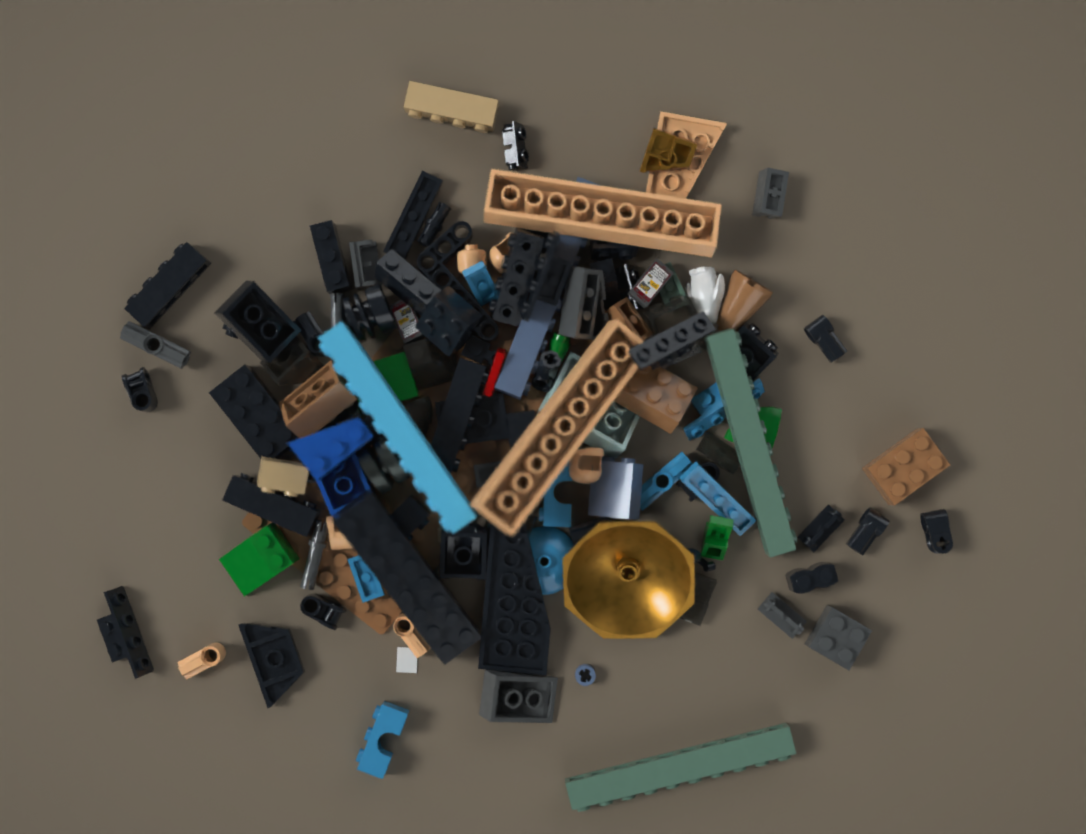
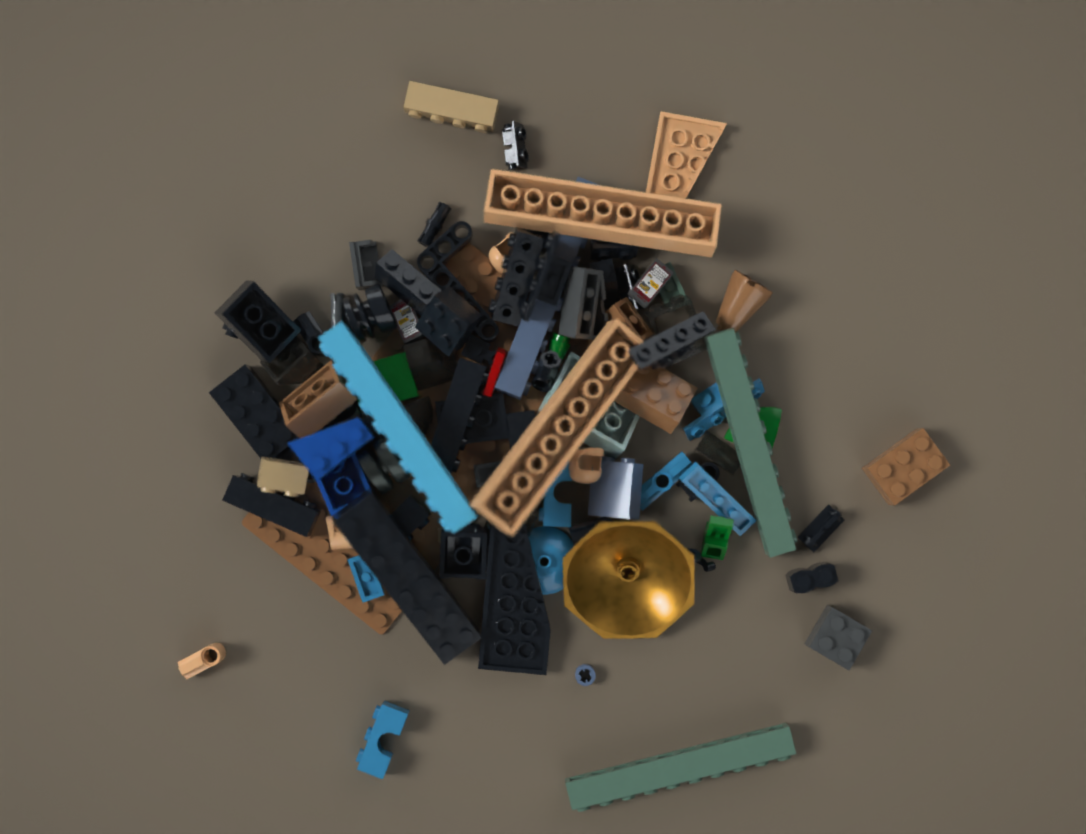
(123, 634): black bracket -> none
(138, 386): black piece -> none
(143, 339): dark grey piece -> none
(167, 285): black brick -> none
(259, 558): green slope -> none
(272, 658): black wing -> none
(317, 545): dark grey pin -> none
(323, 611): black piece -> none
(330, 257): black brick -> none
(406, 661): white sticker -> none
(411, 637): light nougat piece -> none
(413, 214): black plate -> none
(470, 256): light nougat head -> none
(480, 283): dark azure plate -> none
(517, 697): dark grey slope -> none
(667, 152): pearl gold slope -> none
(703, 591): clear smoke slope -> none
(706, 291): white animal -> none
(756, 349): black plate -> none
(770, 193): dark grey hinge -> none
(782, 615): dark grey hinge -> none
(822, 333): black piece -> none
(870, 526): black piece -> none
(936, 528): black piece -> none

